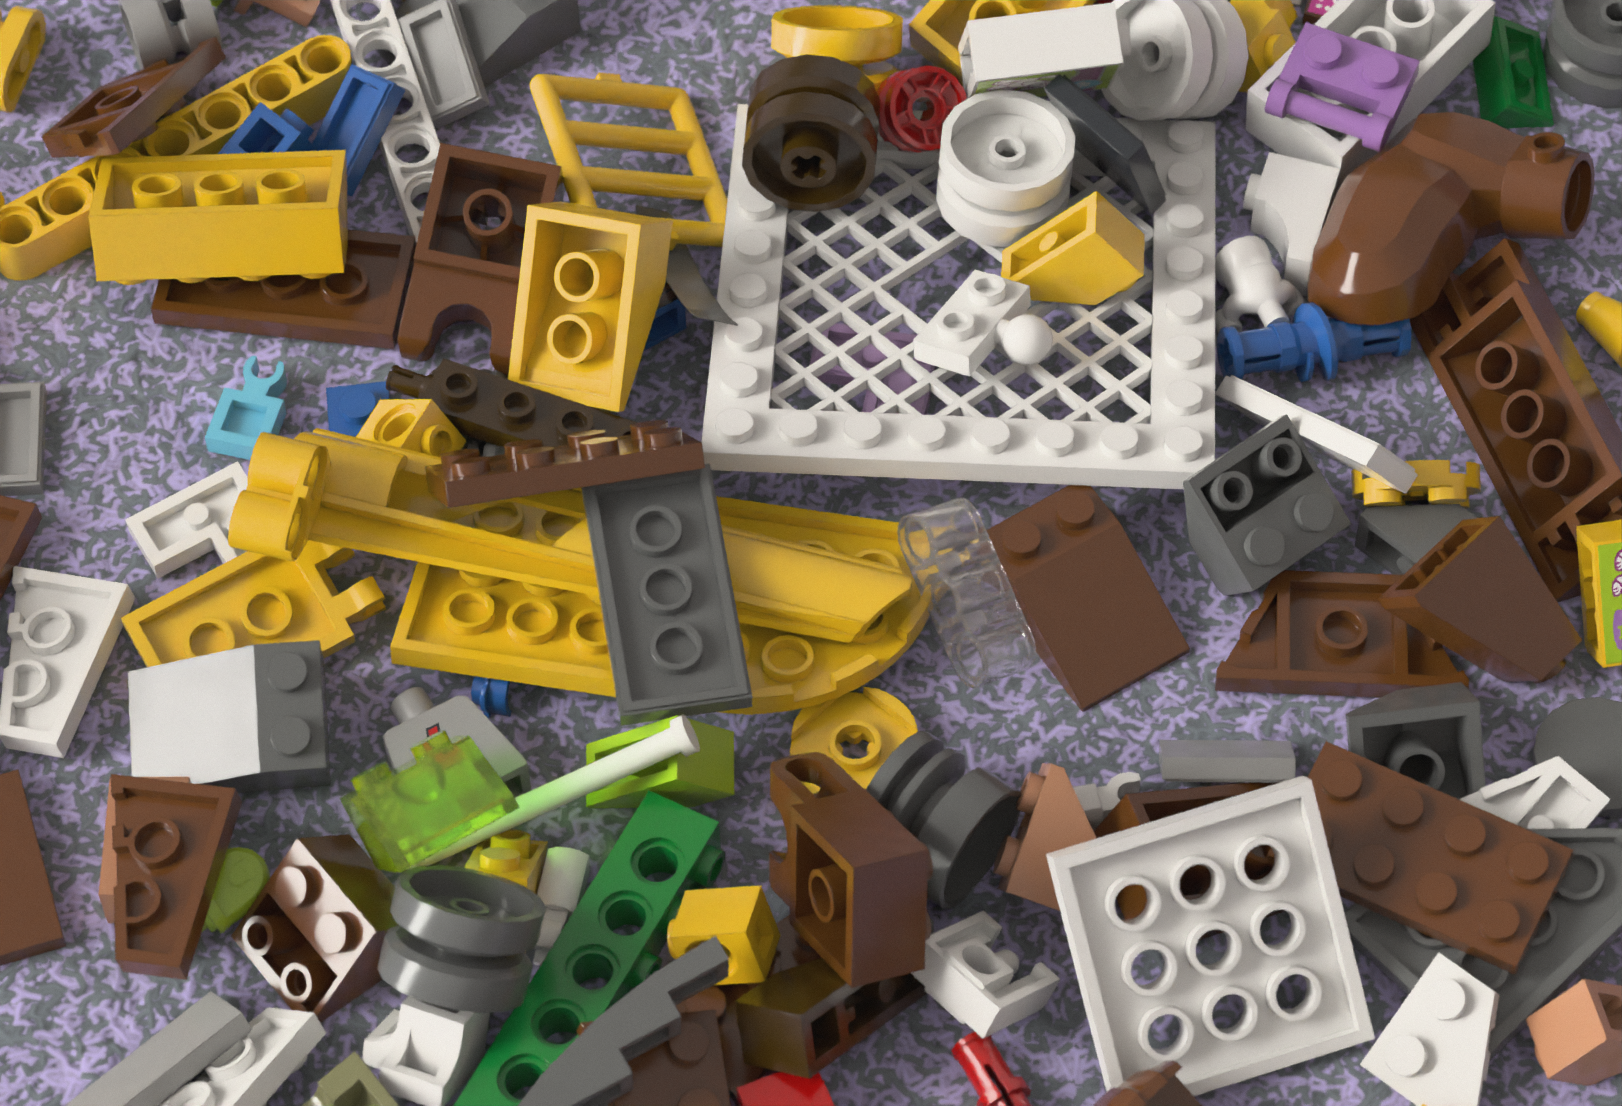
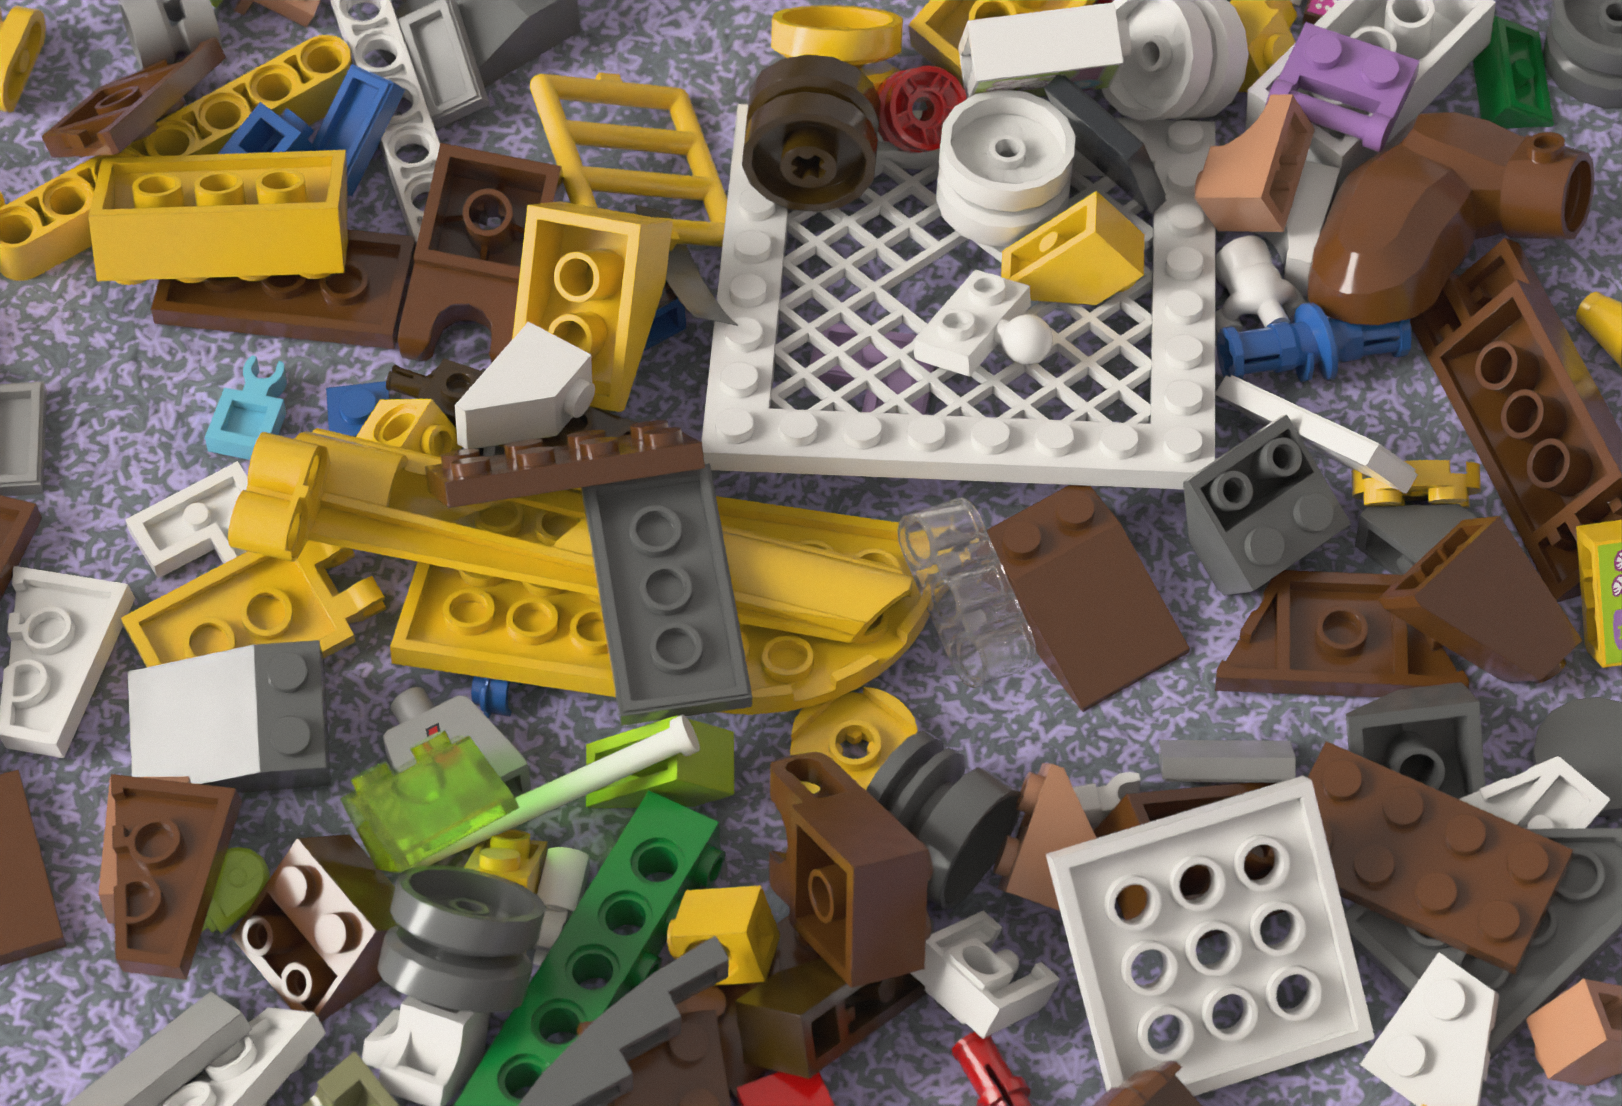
(526, 391): none -> white slope
(1256, 175): none -> nougat arch

